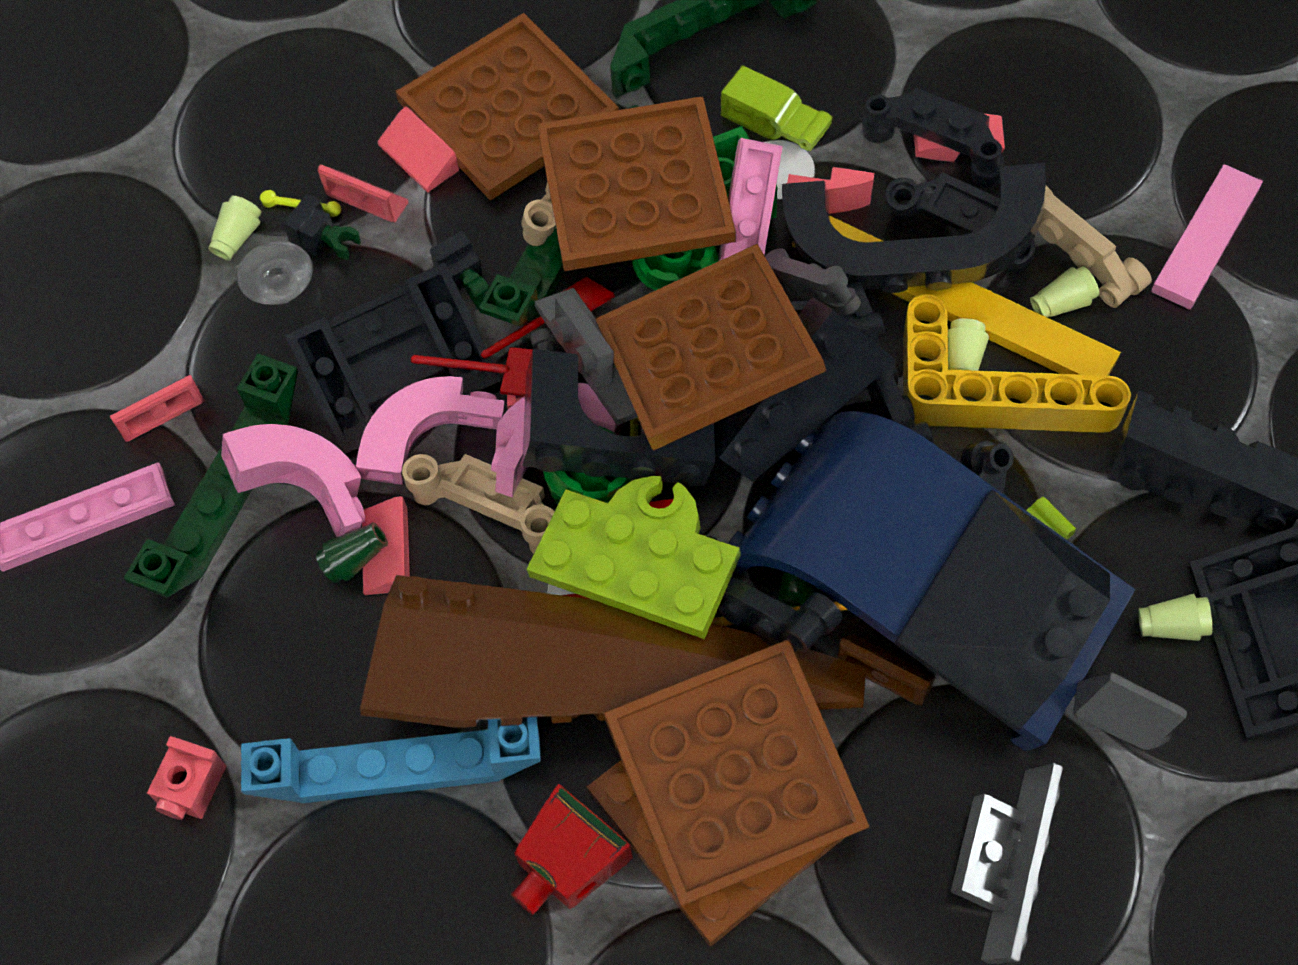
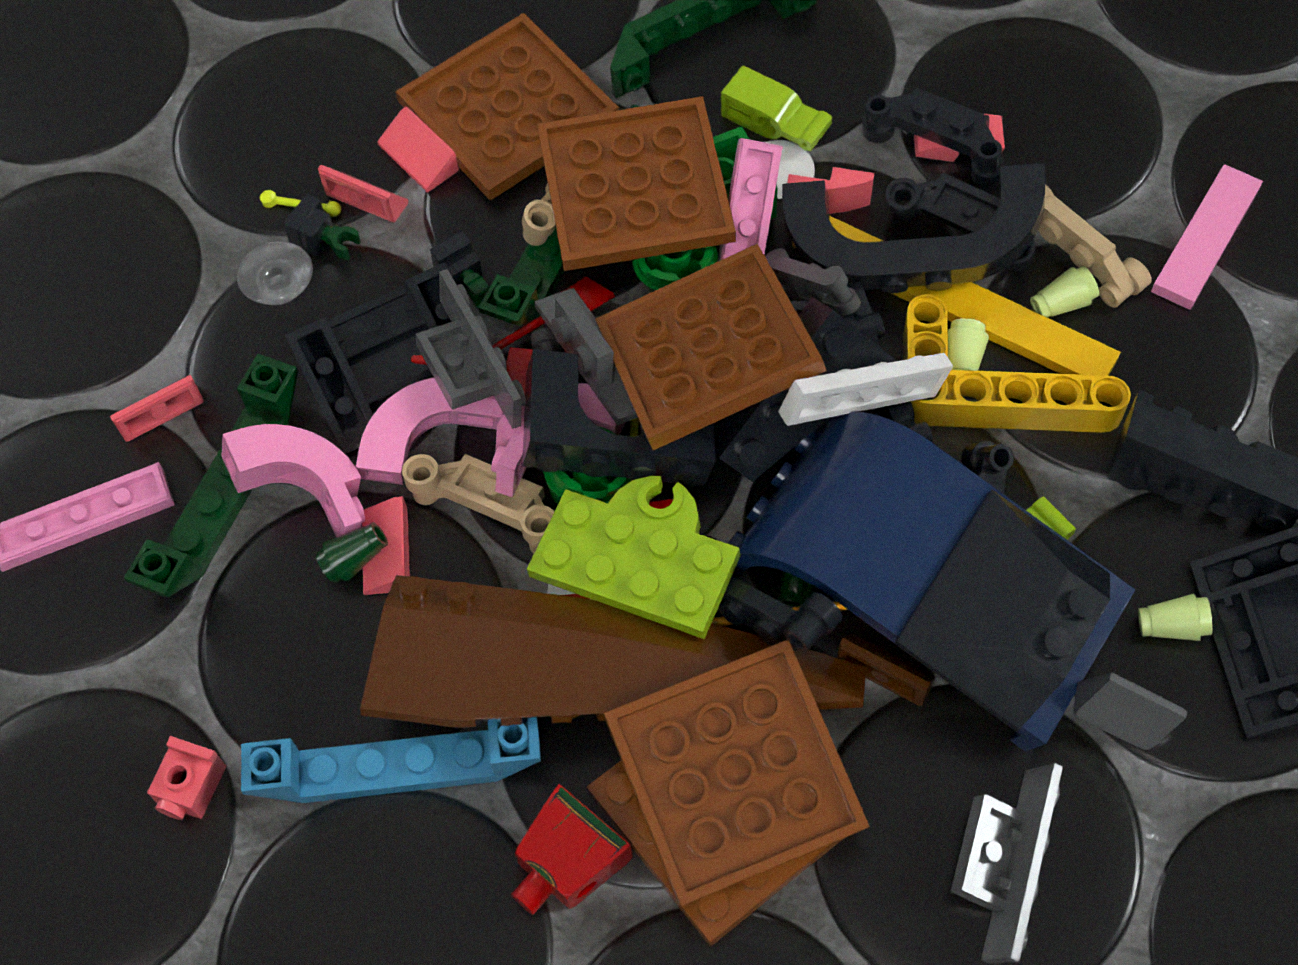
(234, 226): yellowish green cone -> none
(465, 360): none -> dark grey bracket
(864, 388): none -> white plate

